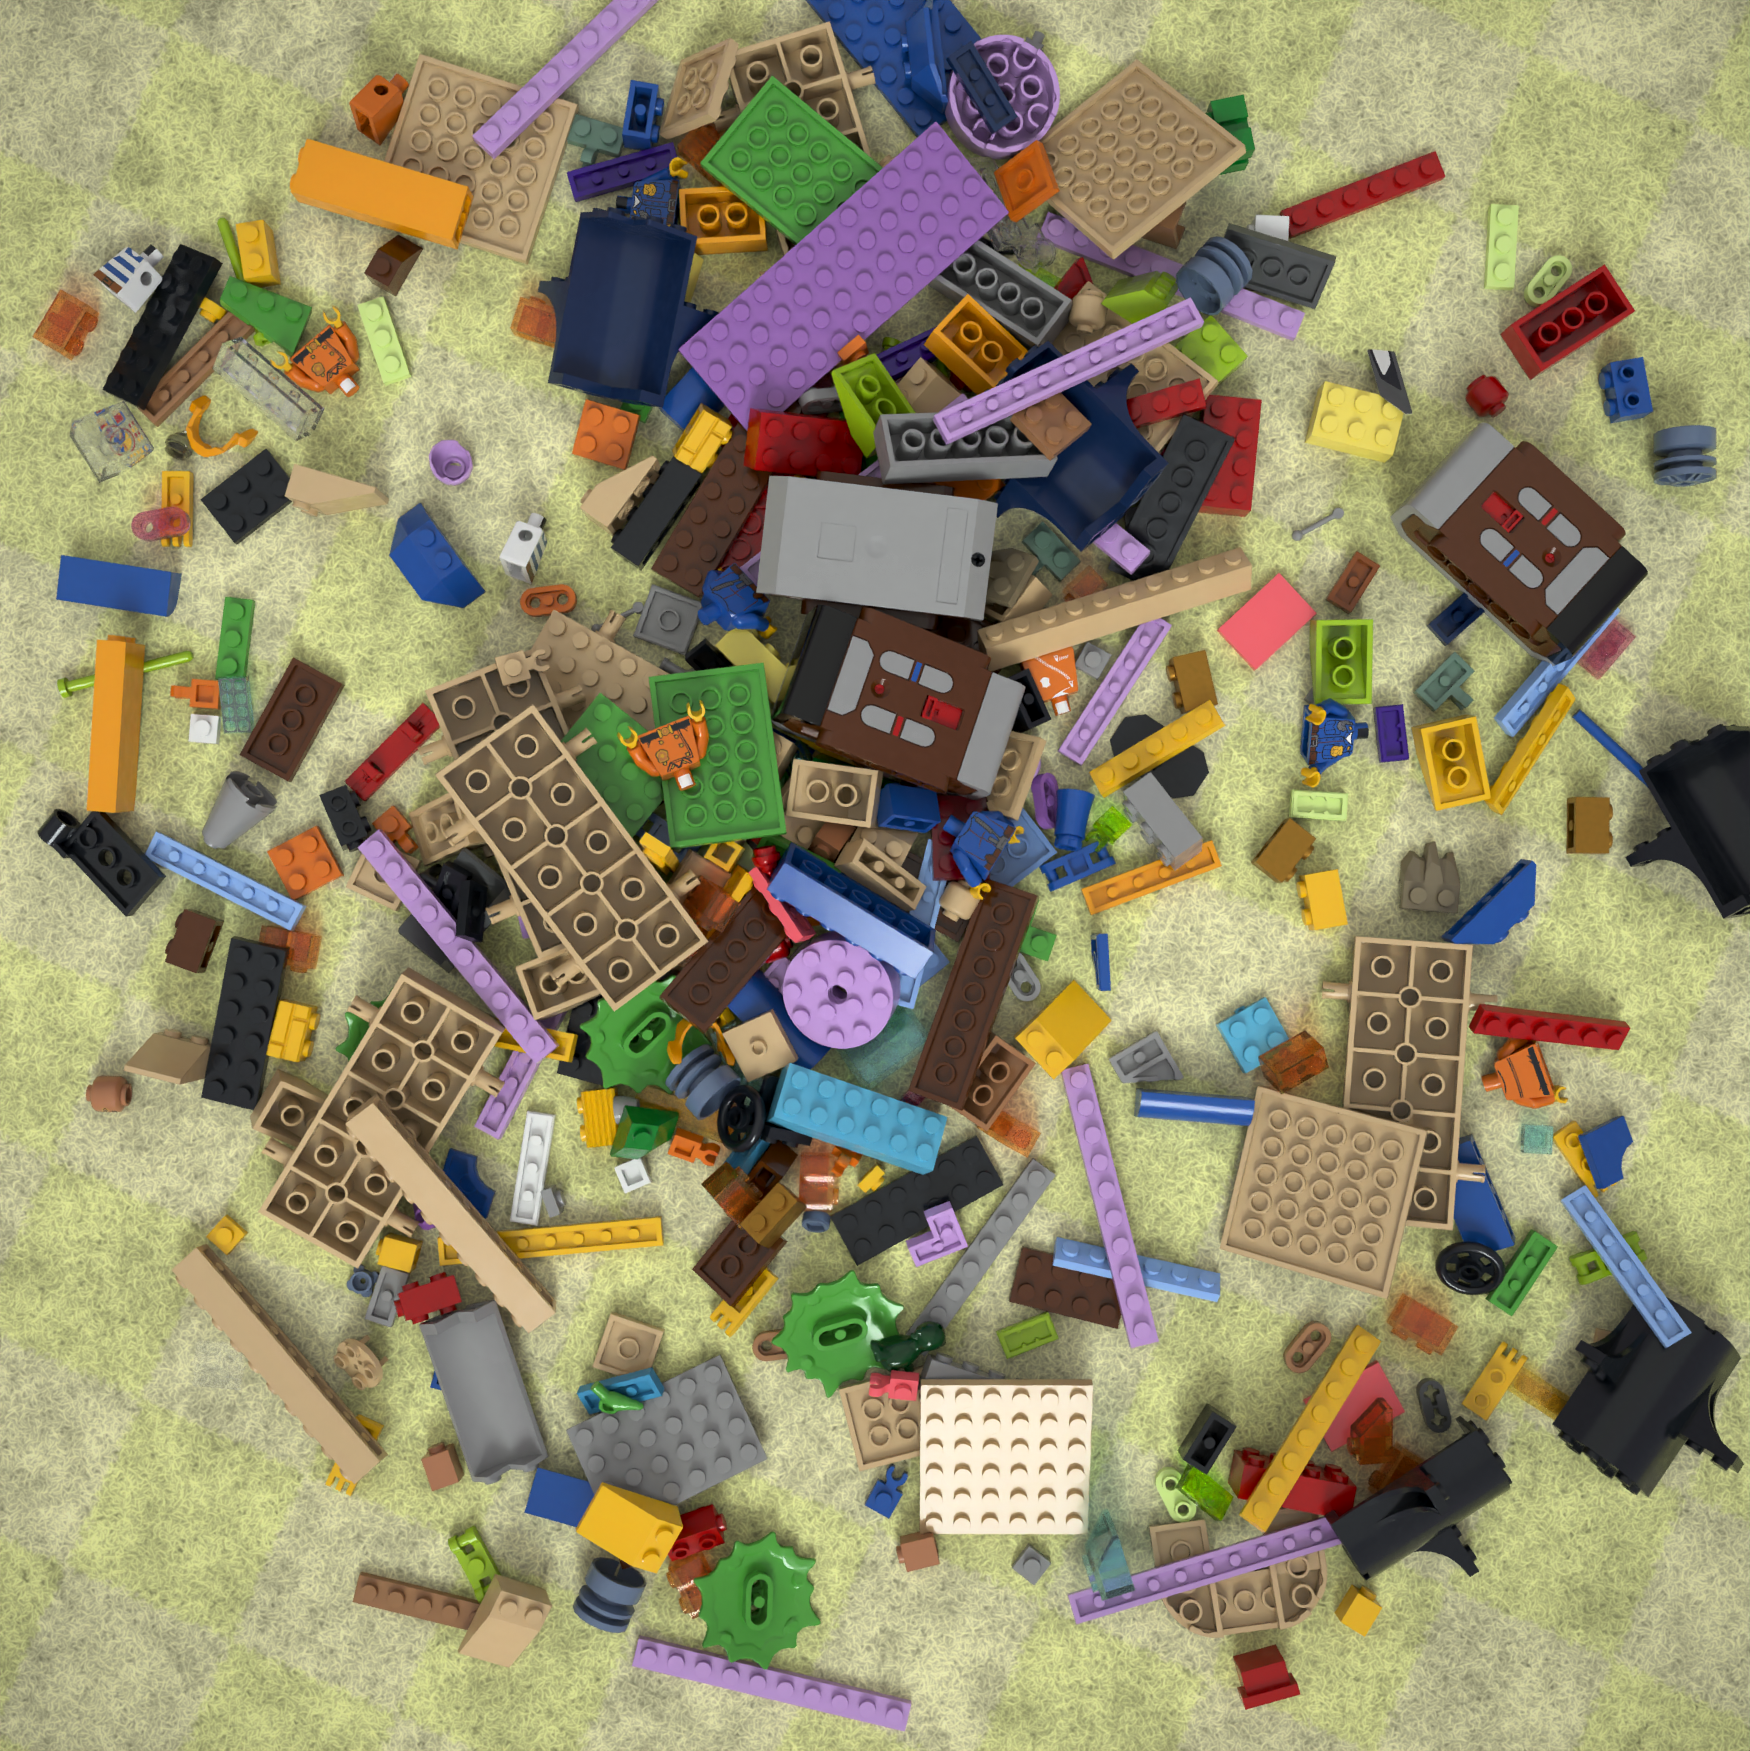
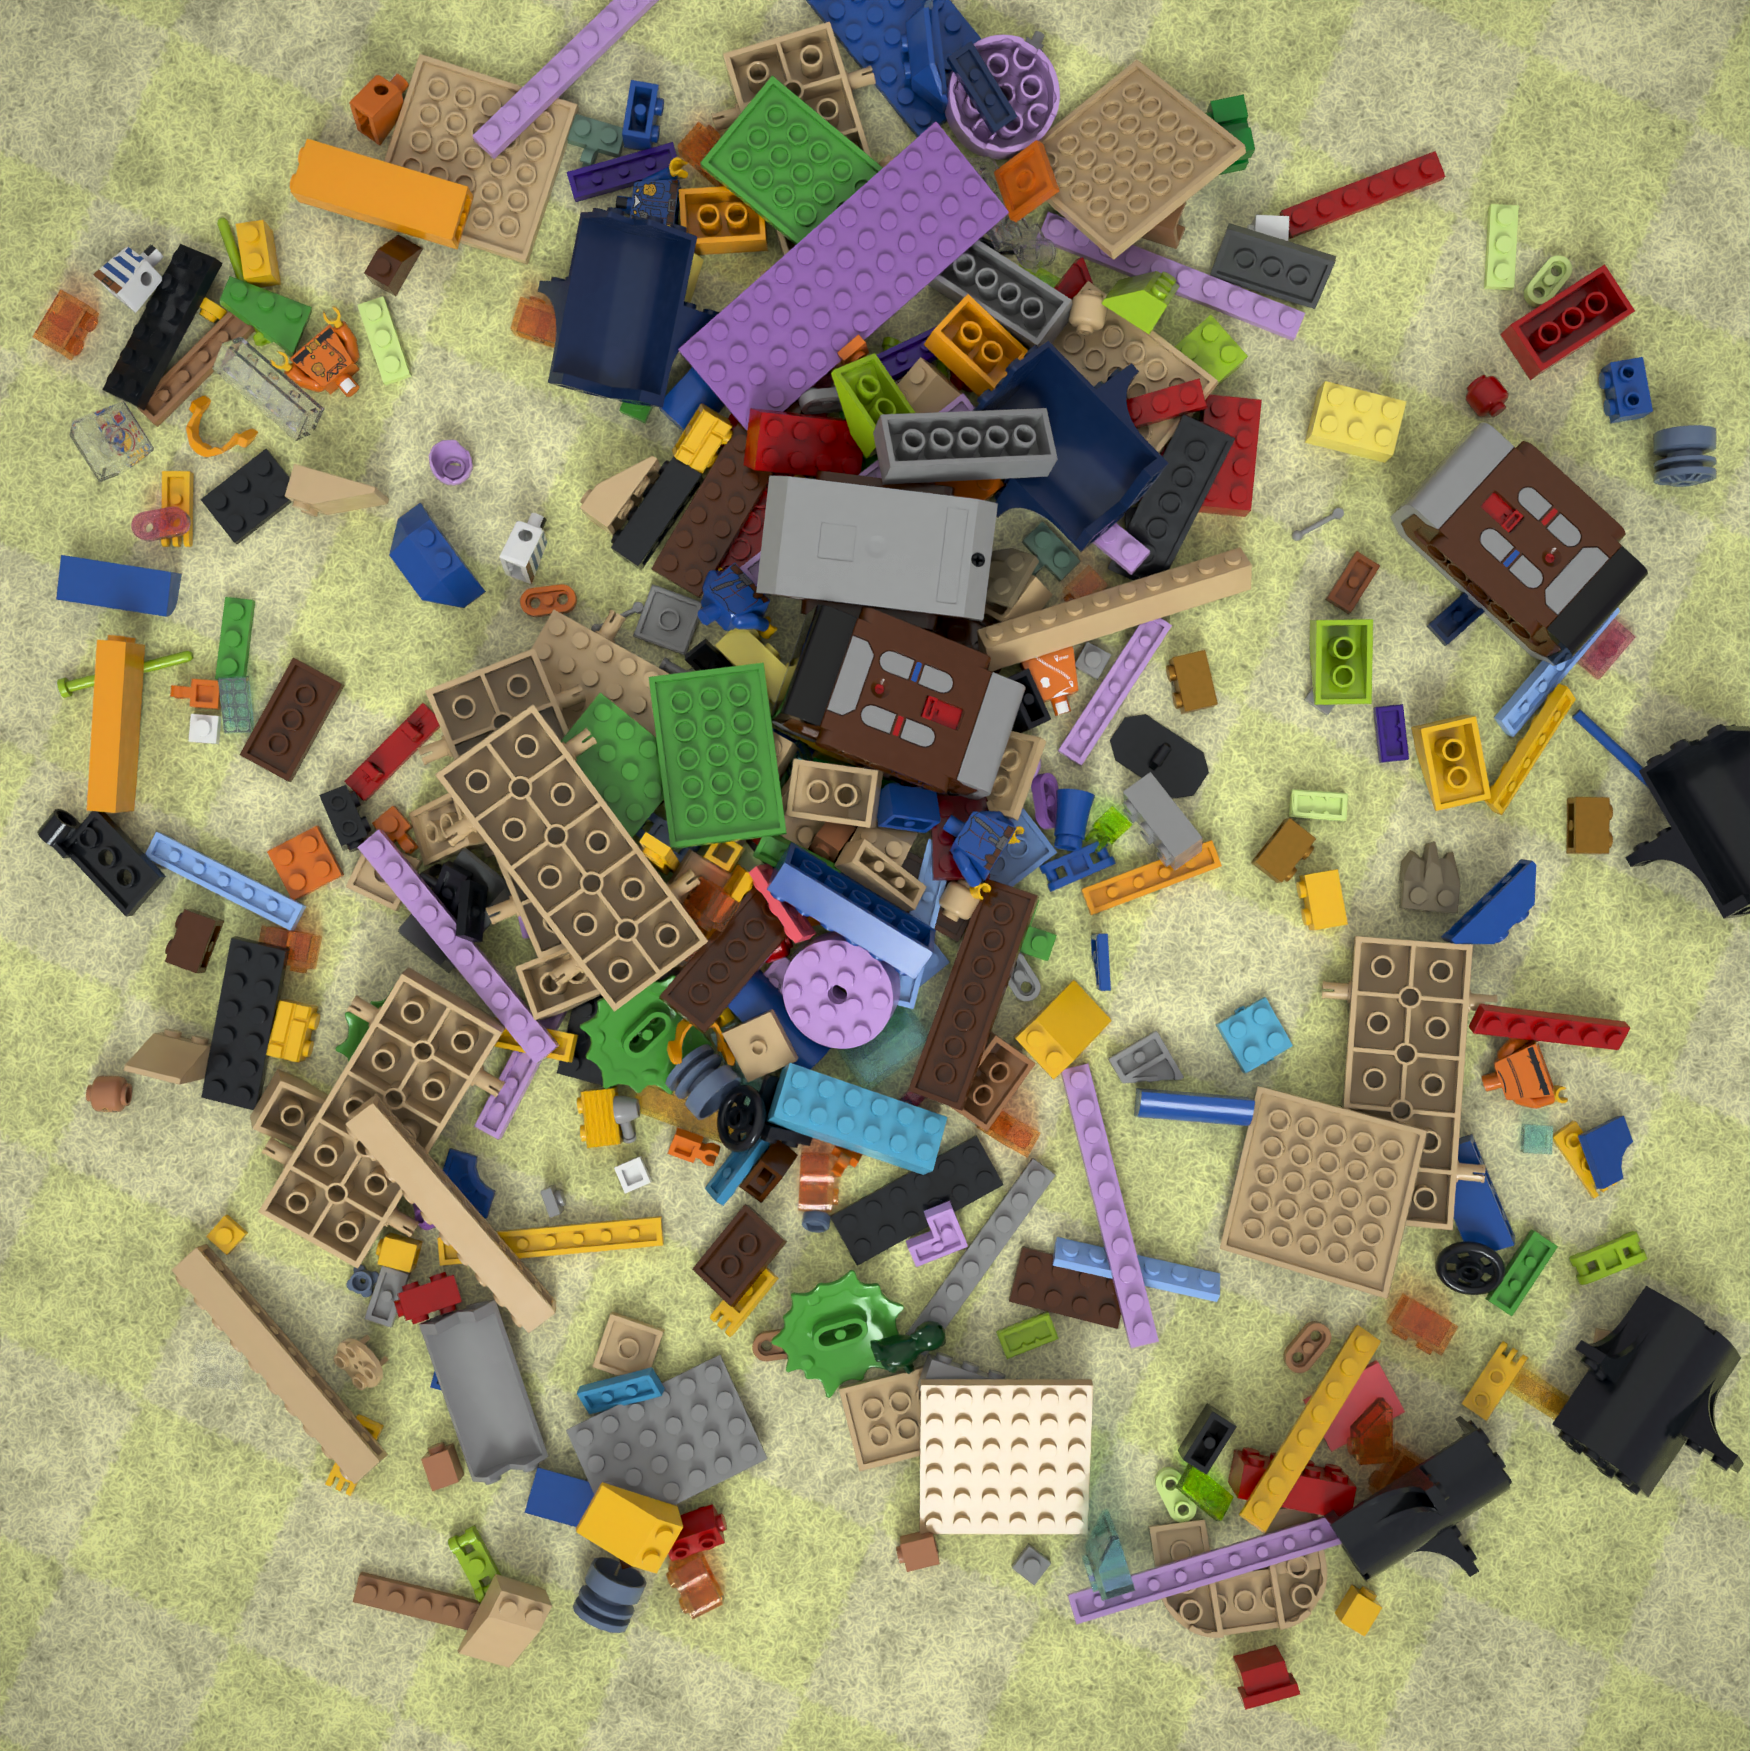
(178, 446): clear smoke plate -> none
(237, 810): light grey cone -> none
(515, 667): tan plate -> none
(532, 1167): white tile -> none
(606, 434): orange plate -> none
(612, 1401): bright green animal -> none
(642, 1131): green slope -> none
(671, 748): orange torso -> none
(699, 89): tan plate -> none
(732, 1192): clear orange brick -> none
(766, 858): red plate -> none
(772, 1683): lavender plate -> none
(773, 1215): pearl gold brick -> none
(779, 1595): bright green piece -> none
(872, 1178): yellow plate -> none
(885, 1495): blue plate -> none
(899, 1385): coral plate -> none
(1051, 424): medium nougat plate -> none
(1068, 371): lavender plate -> none
(1157, 748): yellow plate -> none
(1214, 275): sand blue wheel -> none
(1266, 621): coral tile -> none
(1293, 1062): clear orange brick -> none
(1327, 737): torso -> none
(1389, 379): sticker -> none
(1439, 1403): dark grey beam -> none
(1446, 683): sand green plate -> none
(1625, 1267): light blue plate -> none

